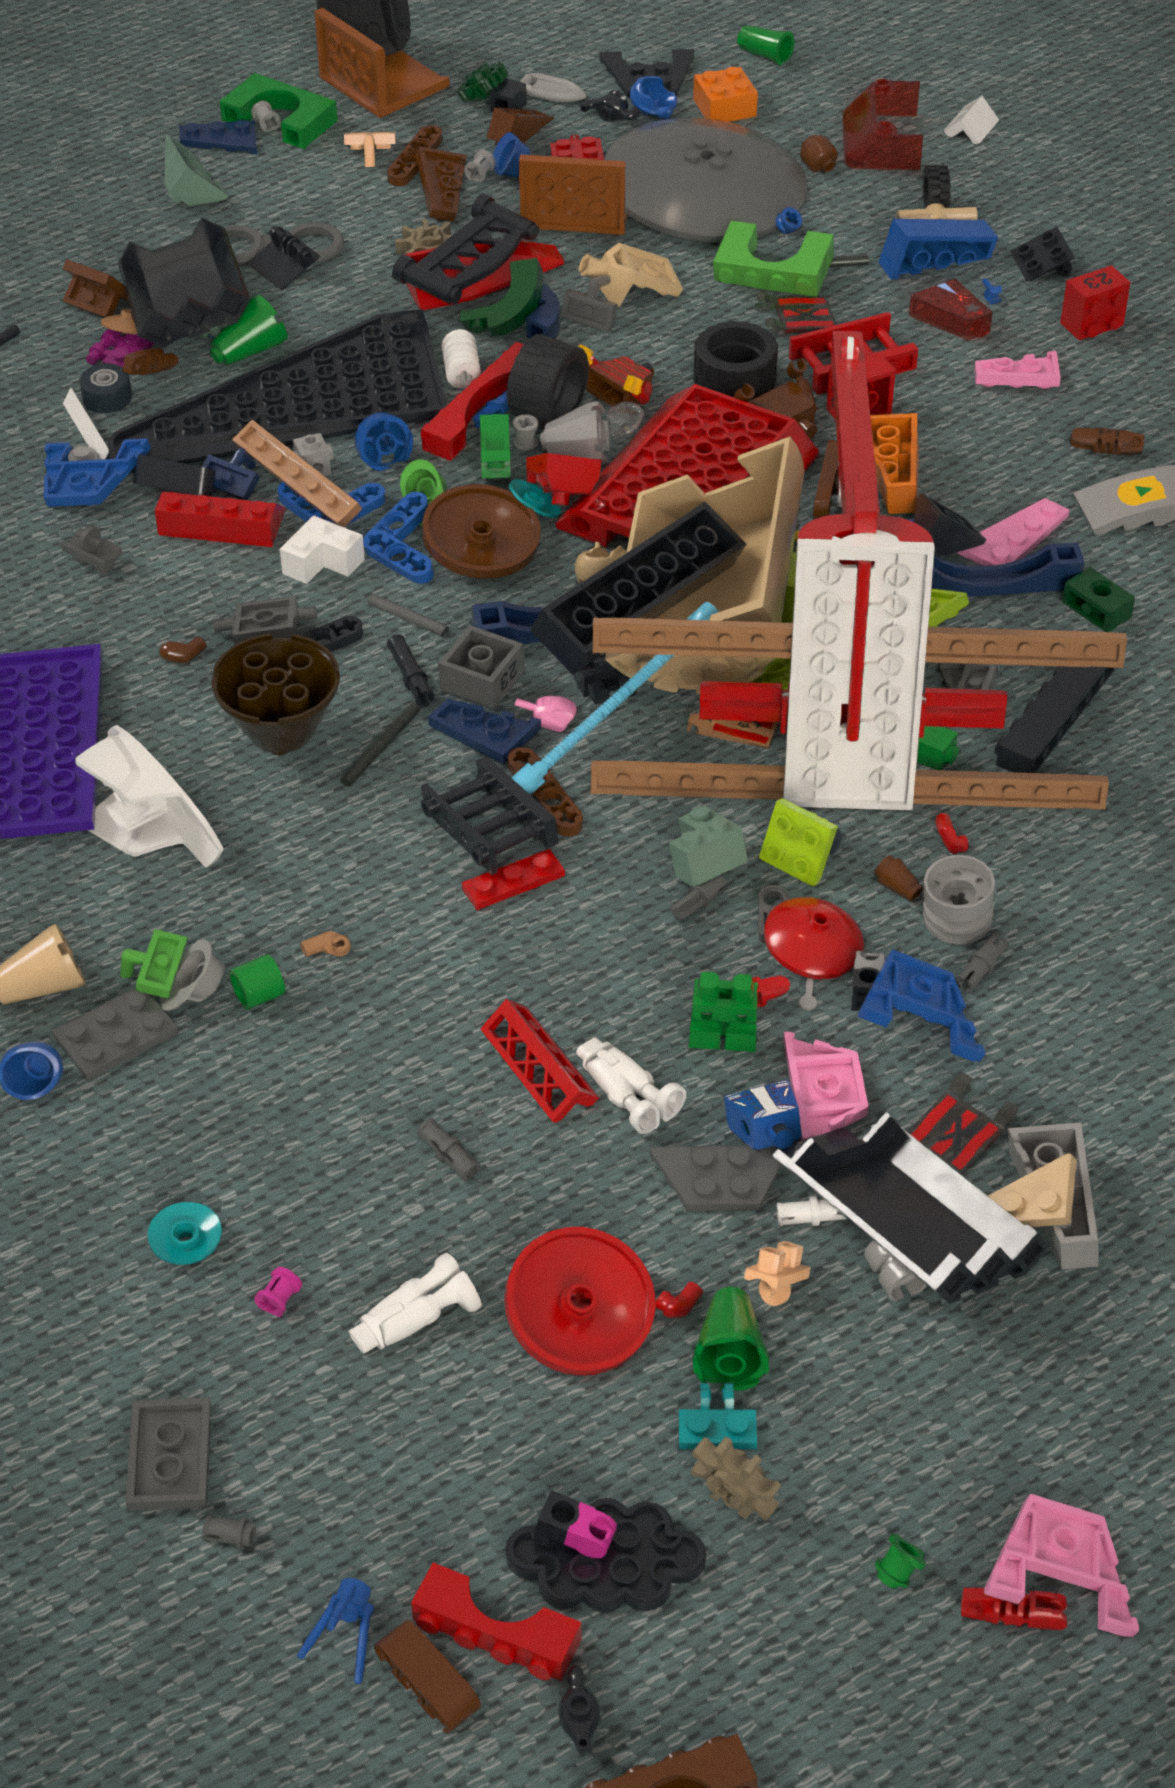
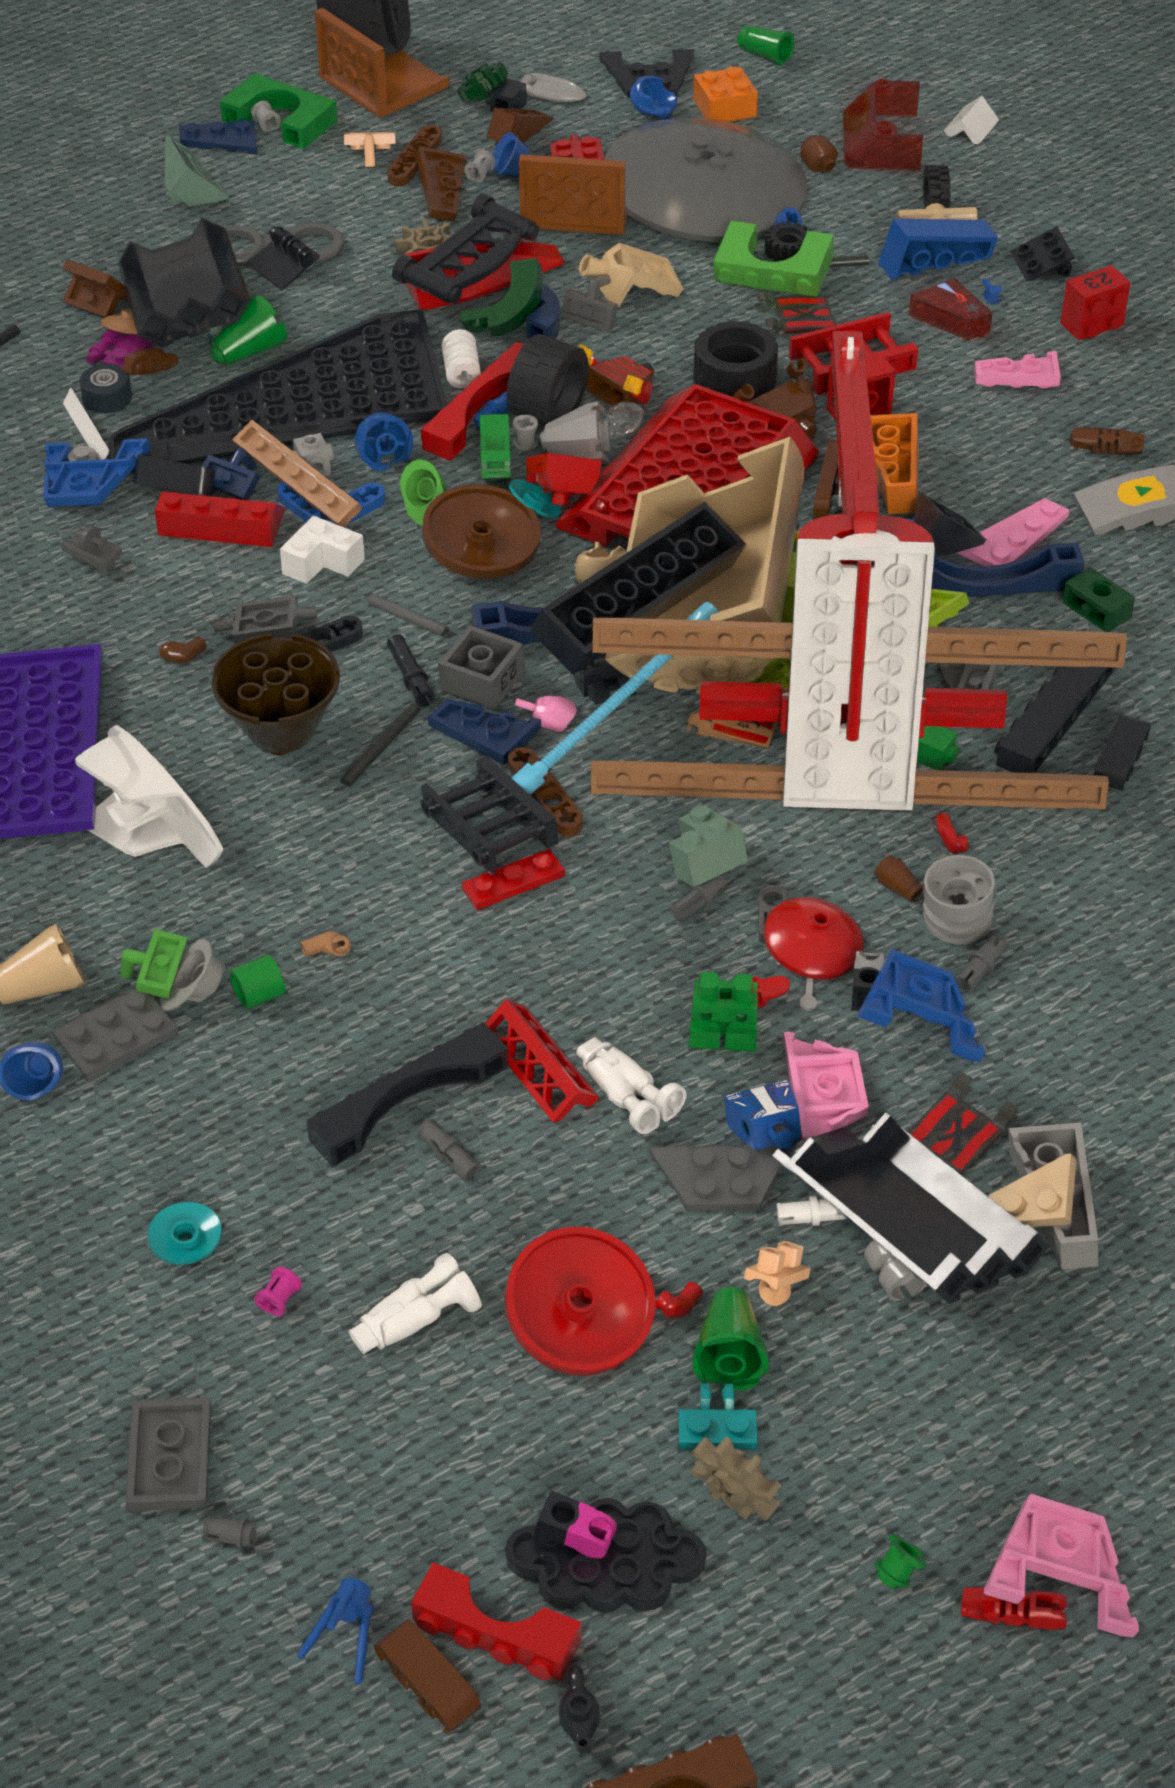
(392, 539): blue beam -> none
(463, 1060): none -> black arch
(613, 105): black piece -> none
(784, 240): none -> black tyre
(799, 842): lime plate -> none
(1122, 750): none -> black beam

